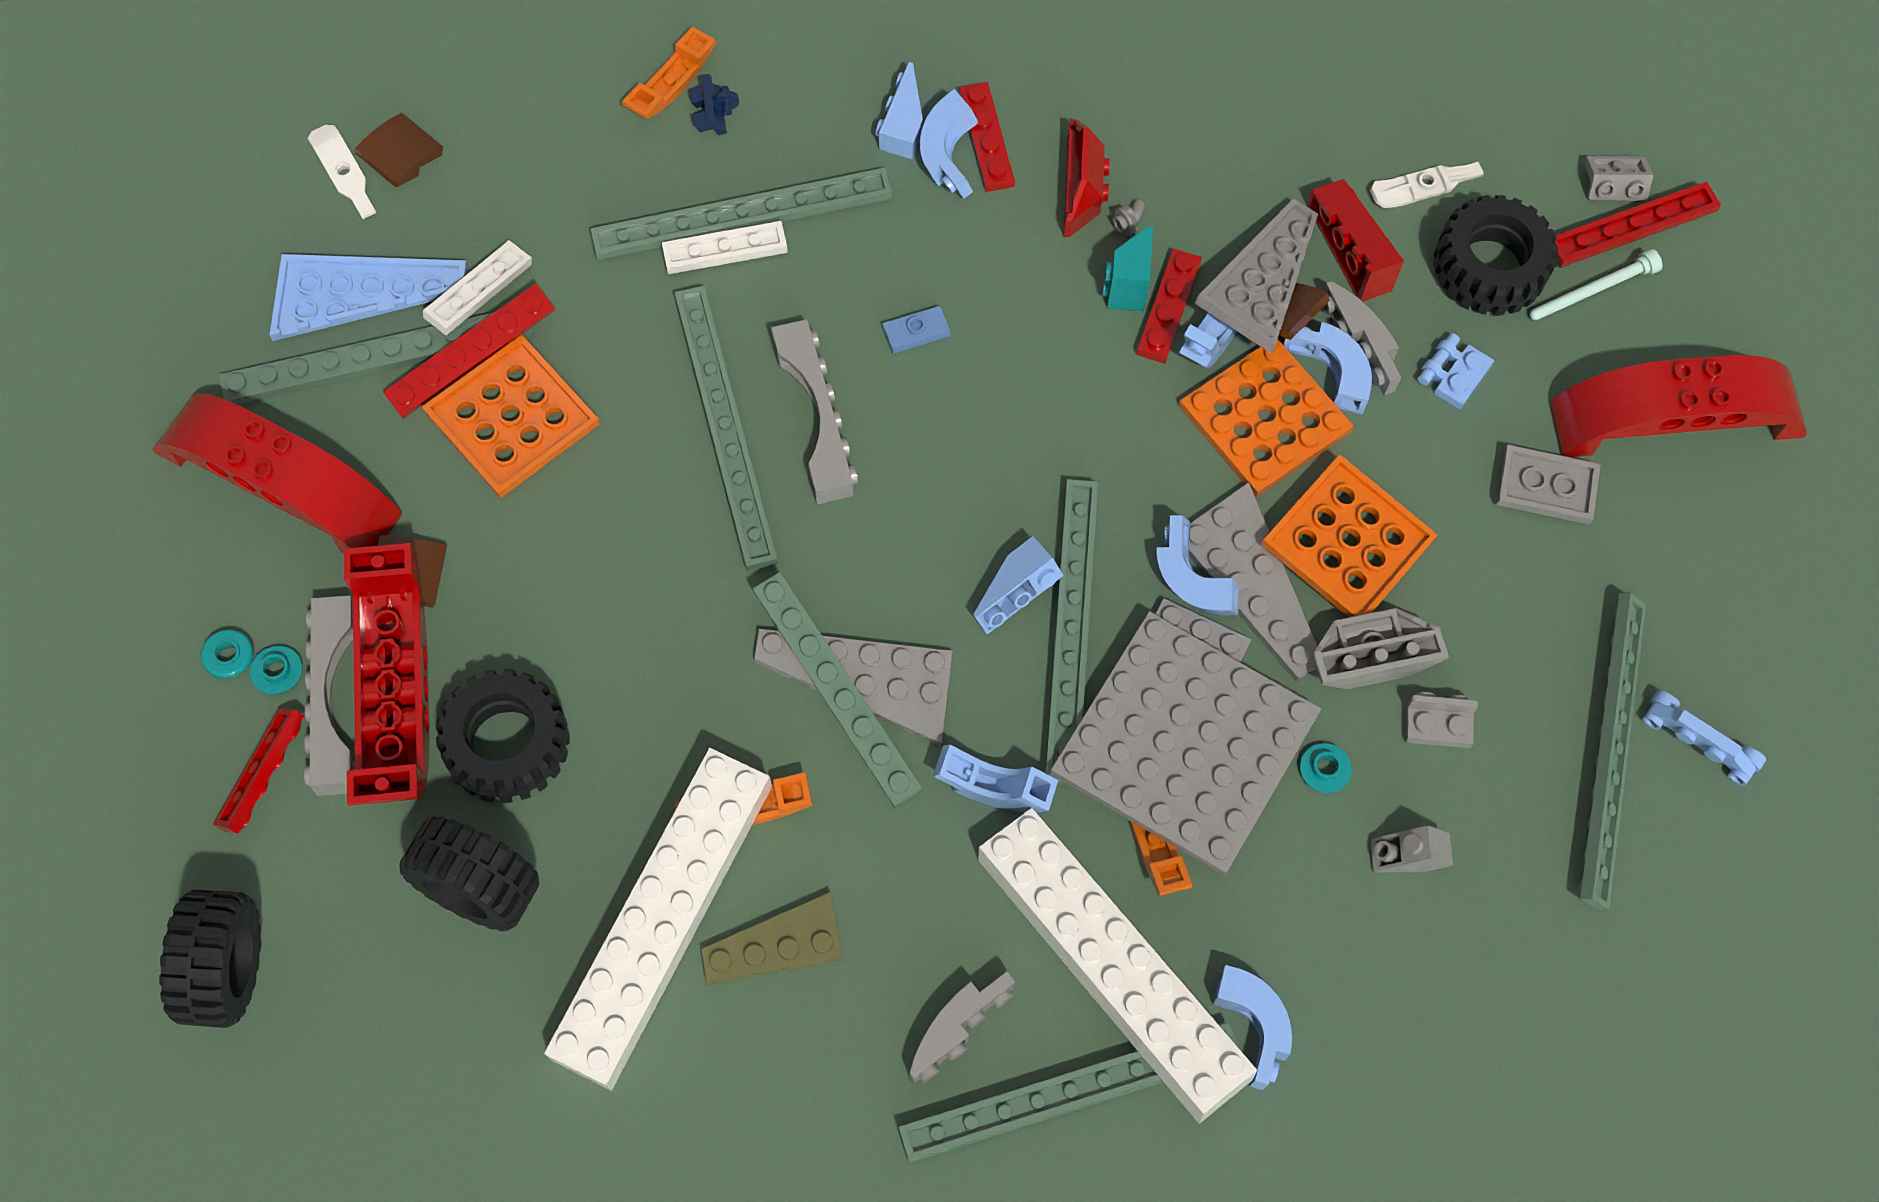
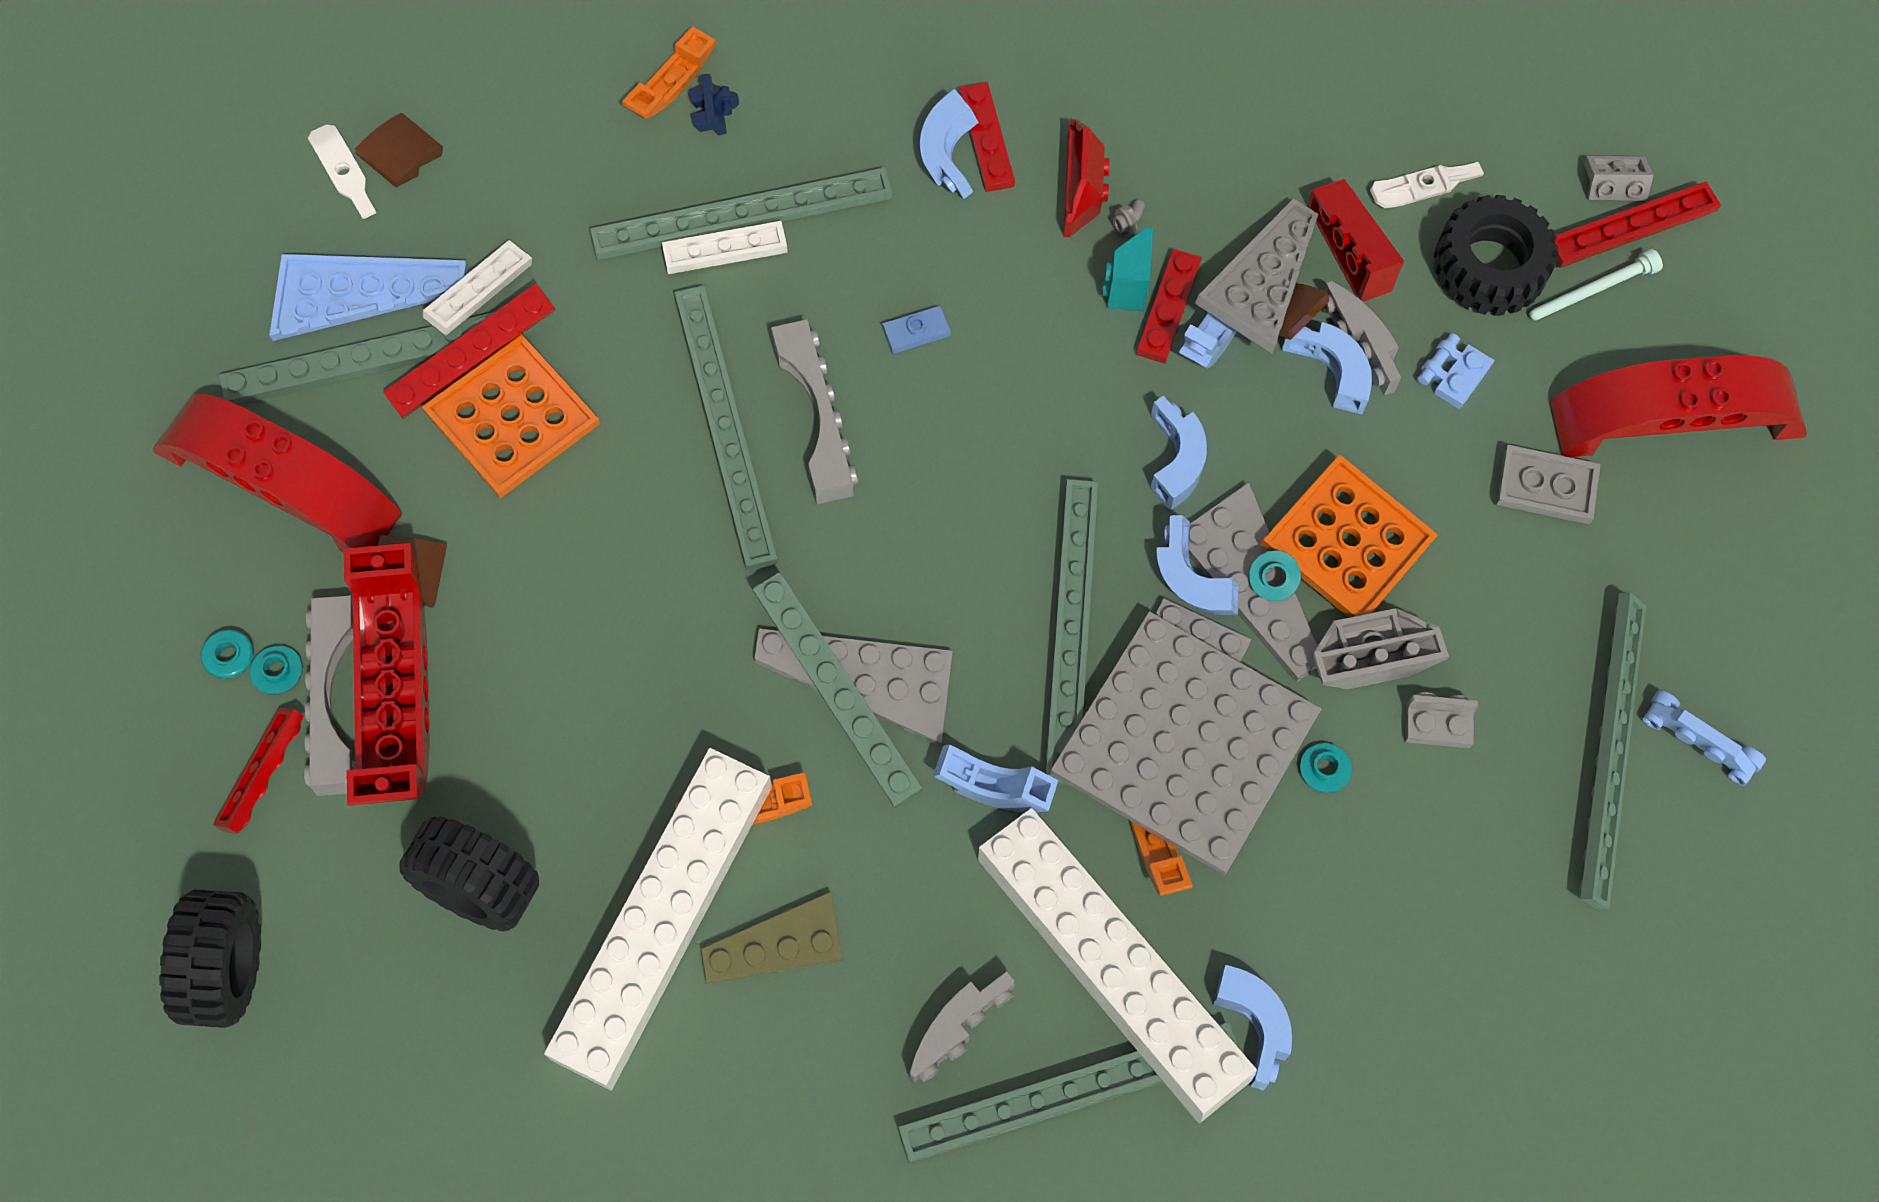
(480, 702): black tyre -> none
(904, 121): light blue slope -> none
(1019, 580): light blue slope -> none
(1182, 475): none -> light blue arch
(1263, 564): none -> teal piece
(1264, 435): orange piece -> none
(1412, 851): light grey slope -> none

